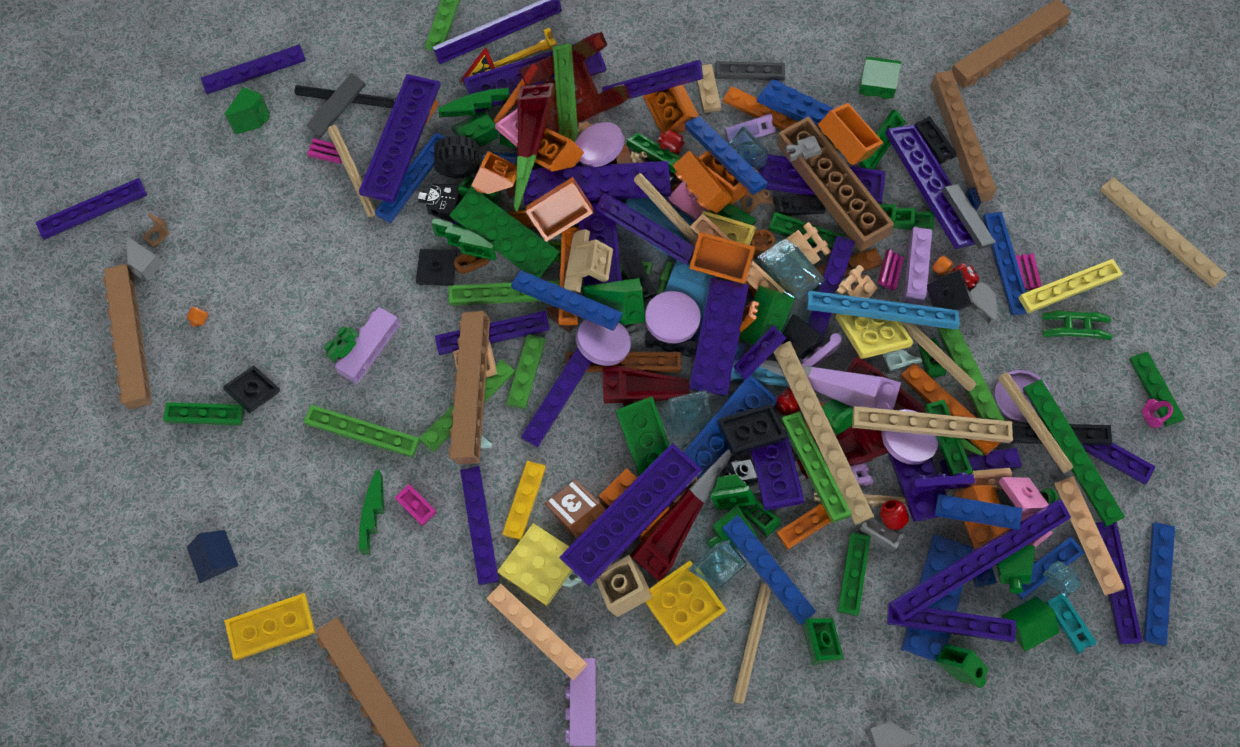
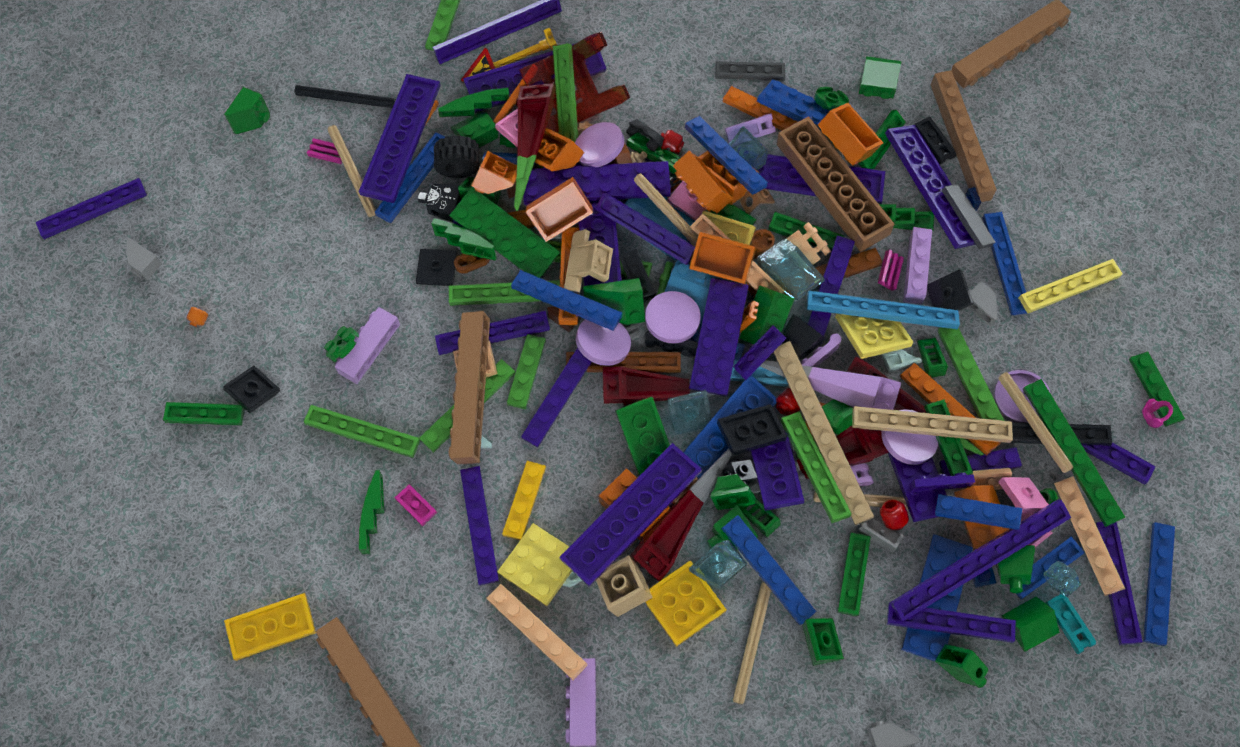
(127, 336): medium nougat brick -> none
(158, 227): medium nougat bracket -> none
(211, 554): dark blue slope -> none
(253, 69): dark purple plate -> none
(336, 105): dark grey tile -> none
(575, 508): dark orange slope -> none
(656, 139): none -> black piece
(662, 79): dark purple plate -> none
(671, 108): orange slope -> none
(708, 90): tan plate -> none
(799, 205): black plate -> none
(803, 527): orange plate -> none
(805, 147): light grey plate -> none
(830, 99): none -> green tile
(863, 286): light nougat plate -> none
(942, 266): orange piece -> none
(943, 359): tan axle -> none
(969, 273): red head -> none
(1031, 258): dark pink tile -> none
(1069, 331): green piece -> none
(1163, 232): tan plate -> none

